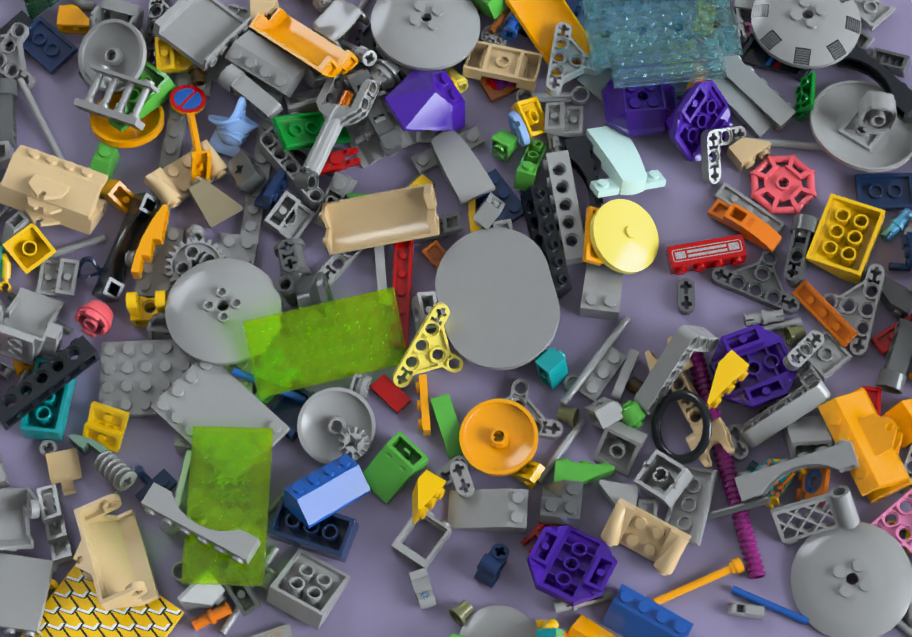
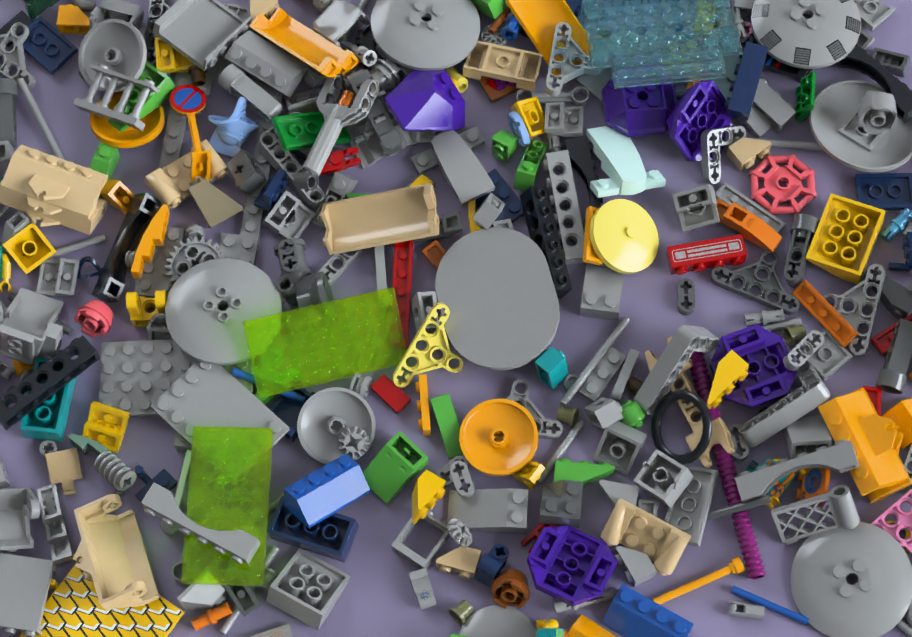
(459, 532): none -> light grey gear
(461, 561): none -> tan slope
(510, 589): none -> dark orange cone
(636, 565): none -> light grey slope
(696, 207): none -> light grey brick
(747, 81): none -> dark blue brick

